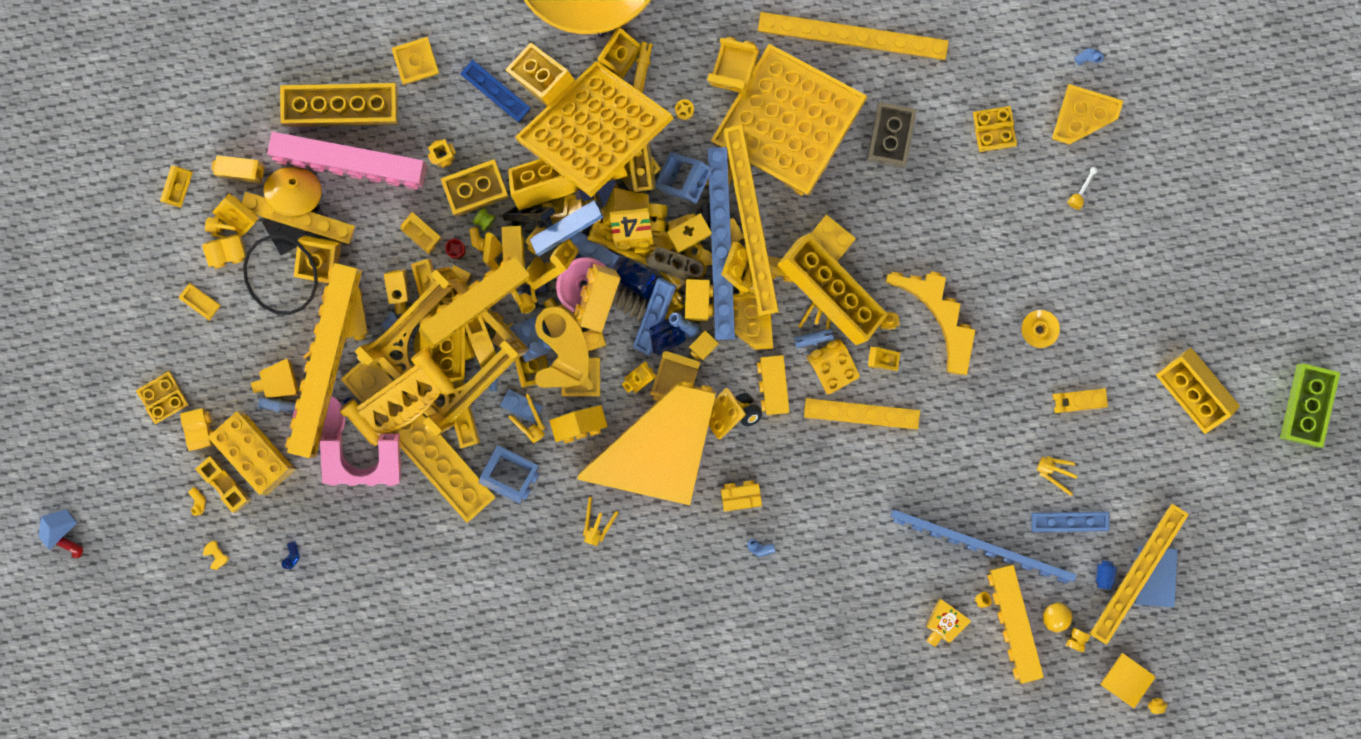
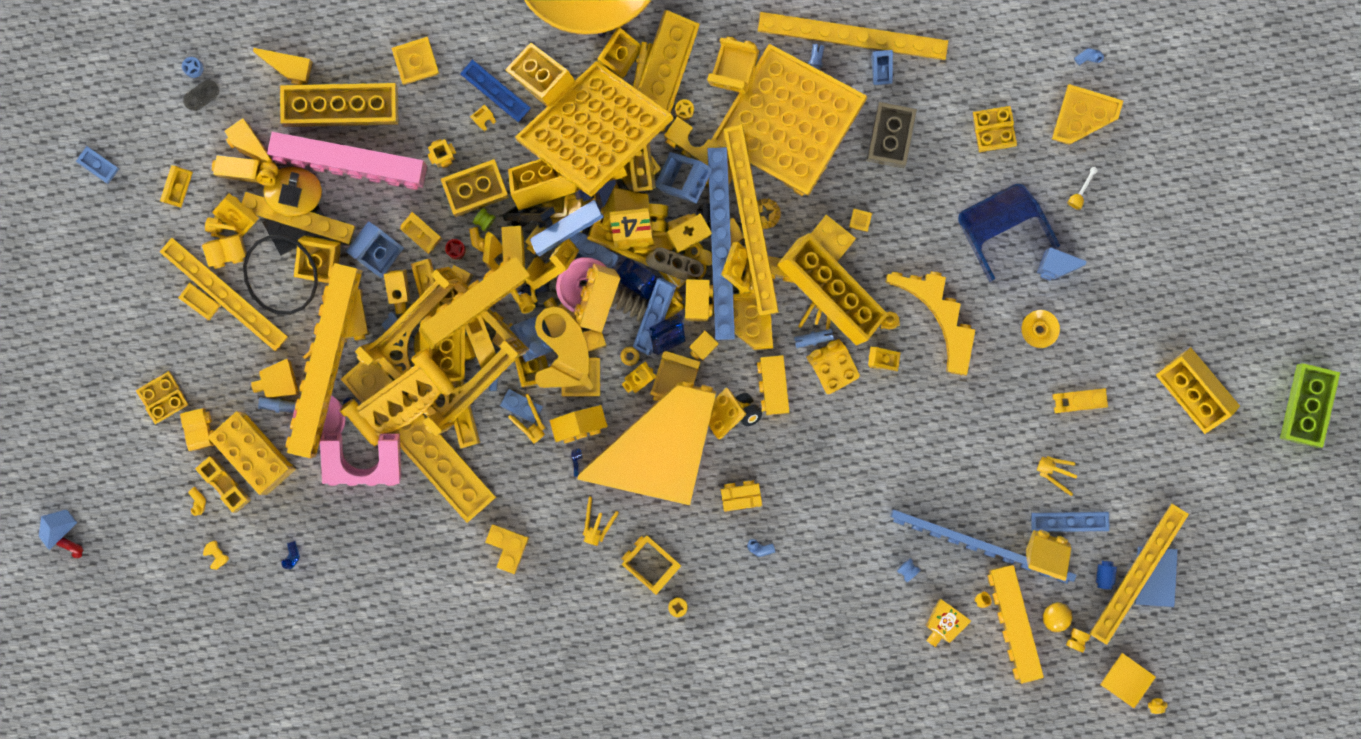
(97, 165): none -> medium blue plate
(189, 65): none -> medium blue wheel
(201, 95): none -> clear smoke plate
(223, 294): none -> yellow plate
(246, 142): none -> yellow slope
(267, 174): none -> yellow wheel
(290, 193): none -> black plate
(291, 67): none -> yellow slope
(374, 249): none -> medium blue slope
(481, 116): none -> yellow tile
(487, 481): medium blue window -> none
(512, 545): none -> yellow brick
(576, 455): none -> clear blue hand
(625, 351): none -> yellow plate
(666, 576): none -> yellow window
(668, 59): none -> yellow plate
(675, 607): none -> yellow wheel
(678, 136): none -> yellow arch
(690, 328): medium blue piece -> none
(774, 216): none -> yellow gear
(816, 57): none -> medium blue pin
(860, 220): none -> yellow plate
(861, 413): yellow plate -> none
(882, 67): none -> medium blue slope
(908, 570): none -> medium blue wheel
(998, 215): none -> clear blue windscreen
(1048, 554): none -> yellow slope
(1057, 263): none -> medium blue slope

